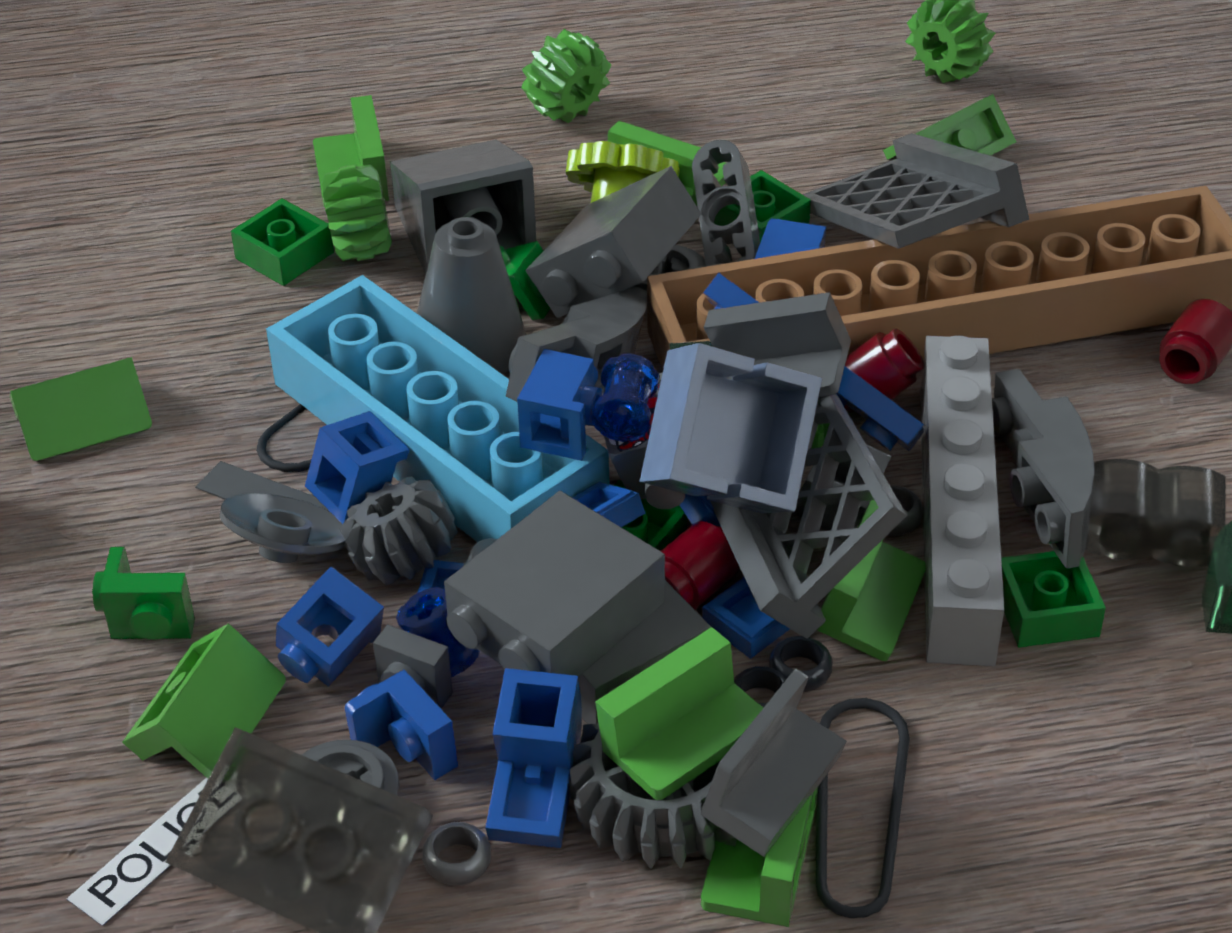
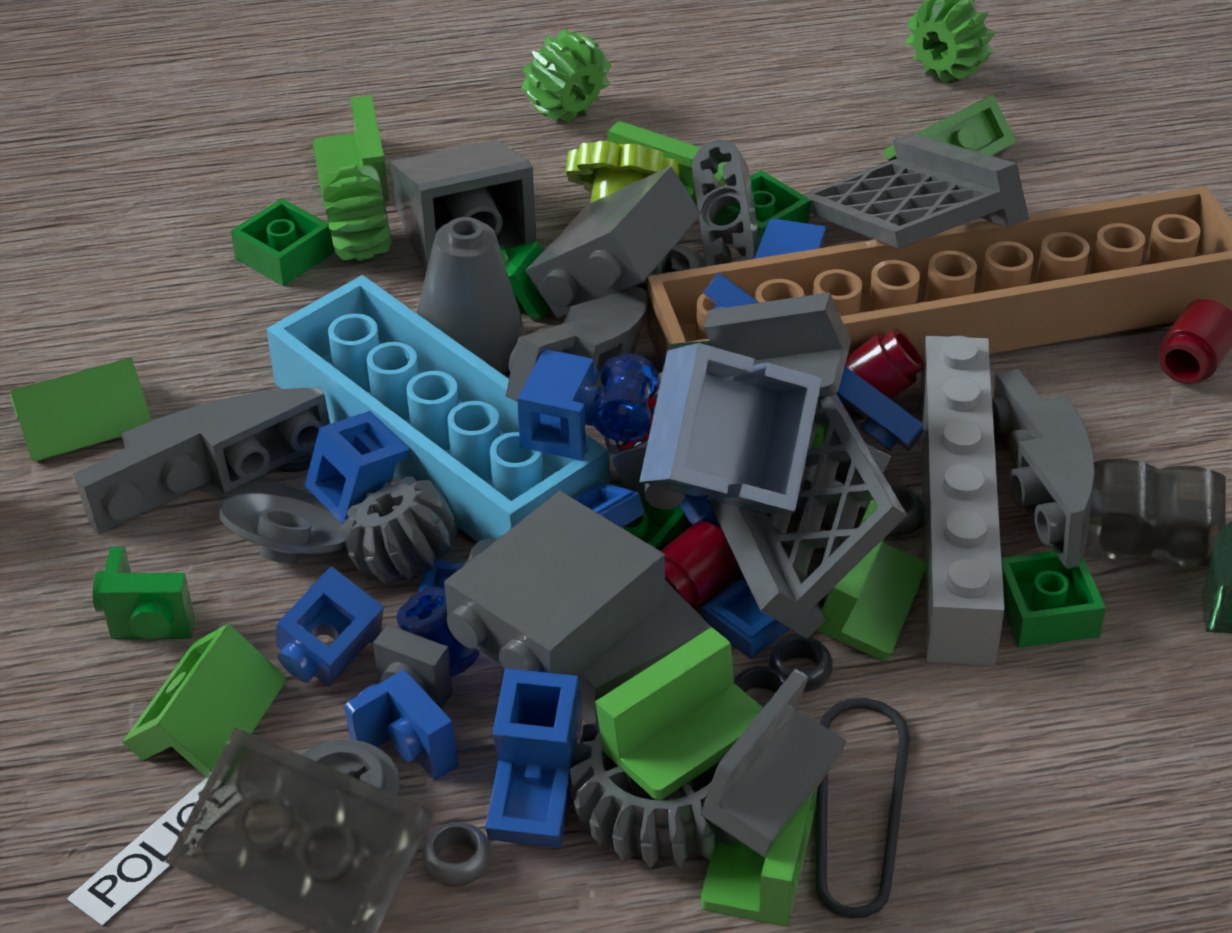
(213, 441): none -> dark grey slope

